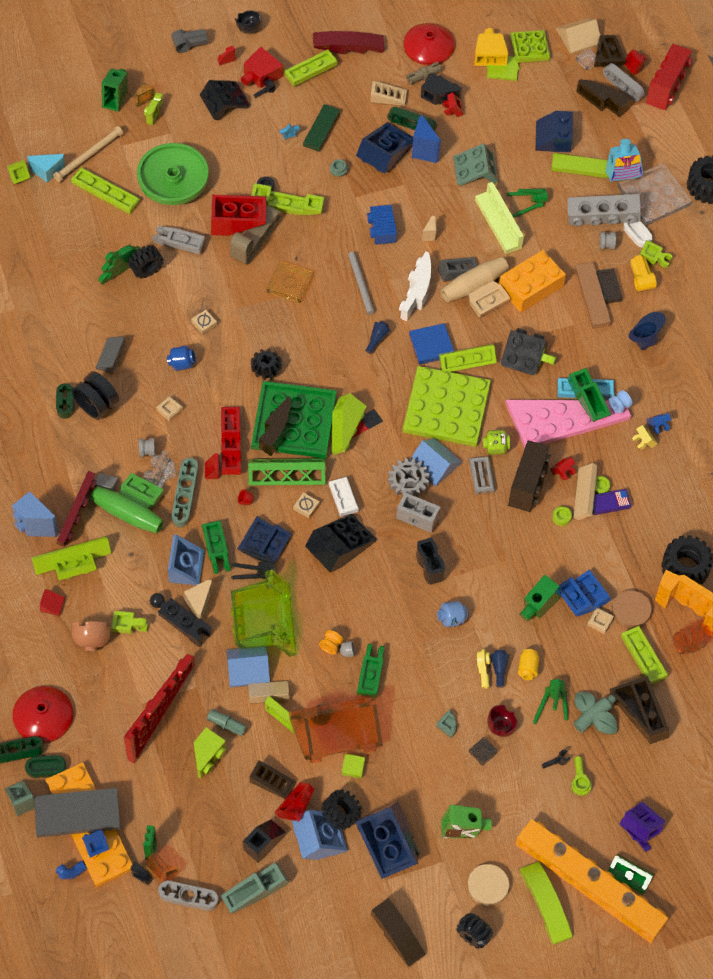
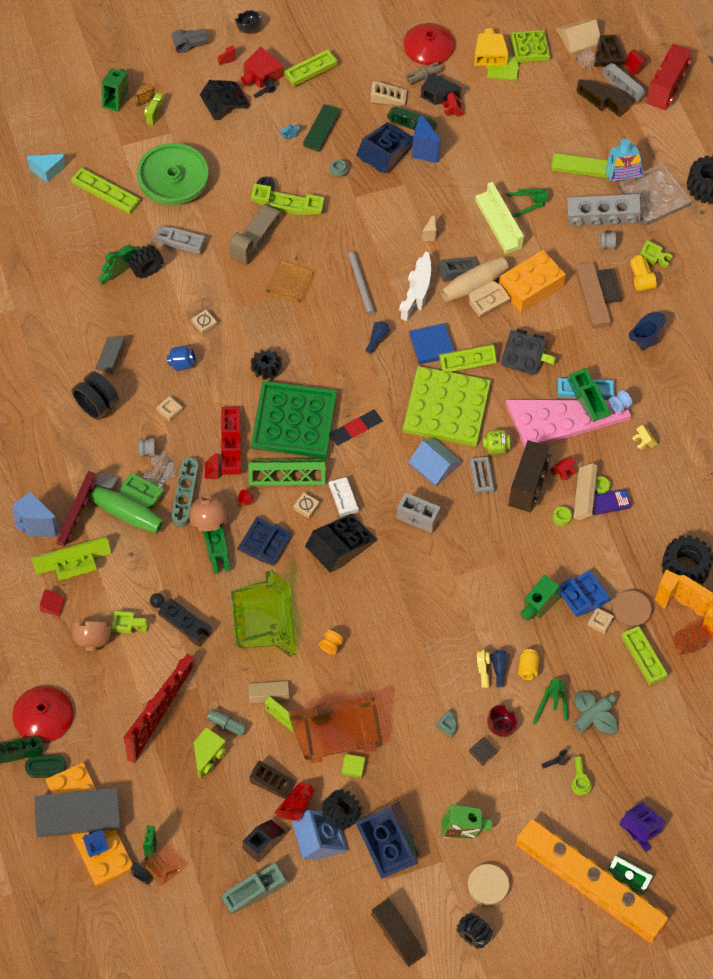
(18, 172): lime tile -> none
(20, 798): sand green slope -> none
(60, 401): dark green beam -> none
(66, 170): tan bar -> none
(71, 873): blue arm -> none
(185, 562): medium blue slope -> none
(198, 598): tan slope -> none
(204, 893): light grey beam -> none
(208, 513): none -> nougat cylinder
(236, 213): red slope -> none
(247, 666): medium blue slope -> none
(262, 566): black plant -> none
(276, 427): dark brown slope -> none
(345, 41): dark red slope -> none
(345, 418): lime slope -> none
(347, 649): light grey hinge -> none
(370, 673): green hinge -> none
(382, 223): blue brick -> none
(407, 470): light grey gear -> none
(430, 561): black brick -> none
(452, 614): medium blue head -> none
(475, 164): sand green bracket -> none
(547, 902): lime slope -> none
(555, 132): dark blue slope -> none
(637, 233): white tile -> none
(642, 708): dark brown wedge -> none
(658, 420): blue tile -> none

